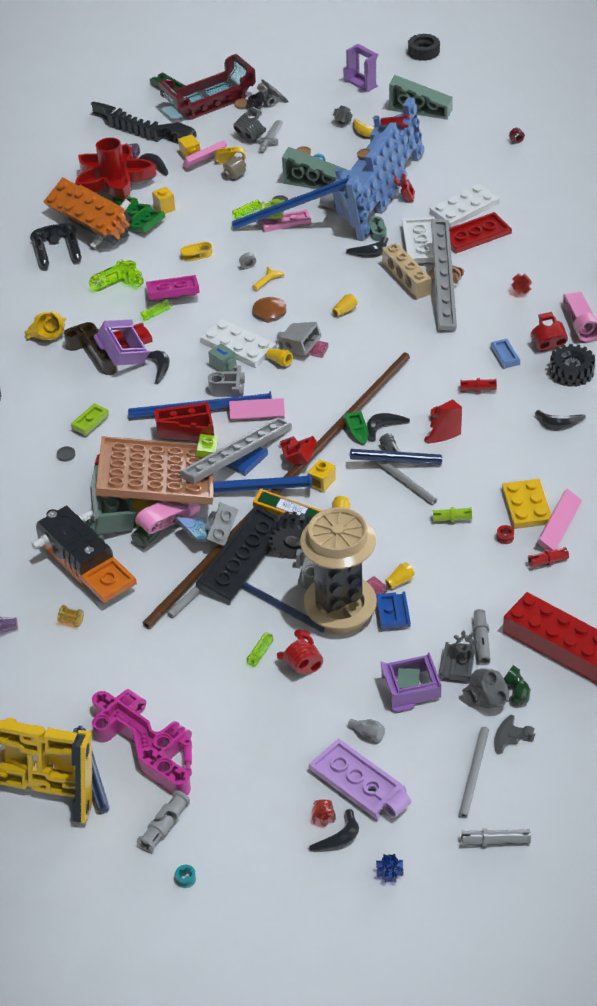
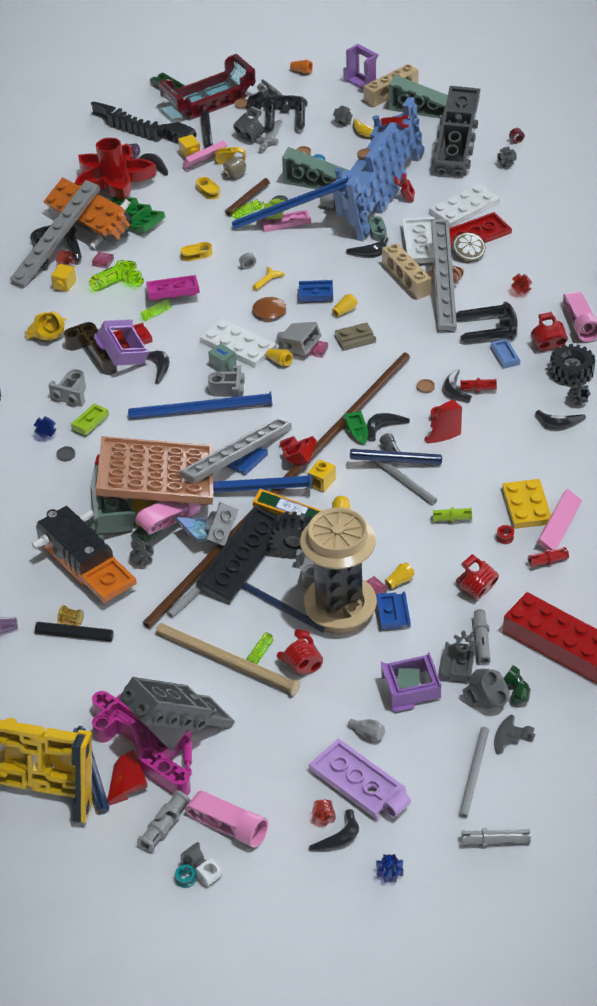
(45, 427): none -> clear blue gear
(55, 234): none -> light grey plate
(63, 277): none -> yellow brick
(65, 257): none -> clear red arm
(70, 388): none -> light grey pin
(74, 631): none -> black axle
(102, 260): none -> clear pink tile
(126, 778): none -> red slope
(141, 553): none -> dark grey gear
(163, 200): yellow brick -> none
(172, 709): none -> dark grey wedge
(184, 422): red wedge -> none
(206, 129): none -> black axle
(206, 445): lime plate -> none
(206, 870): none -> leg
(210, 189): none -> yellow piece
(228, 818): none -> bright pink beam
(229, 658): none -> tan axle
(248, 196): none -> reddish brown piece
(257, 409): bright pink tile -> none
(285, 103): none -> black piece
(302, 66): none -> orange cone
(316, 290): none -> blue plate
(355, 336): none -> dark tan plate
(378, 90): none -> tan brick
(423, 47): black tyre -> none
(425, 386): none -> medium nougat piece
(452, 389): none -> black piece
(457, 131): none -> dark grey wedge
(469, 247): none -> dish
(477, 582): none -> red piece
(506, 156): none -> dark grey gear
(509, 318): none -> black piece
(579, 393): none -> black gear

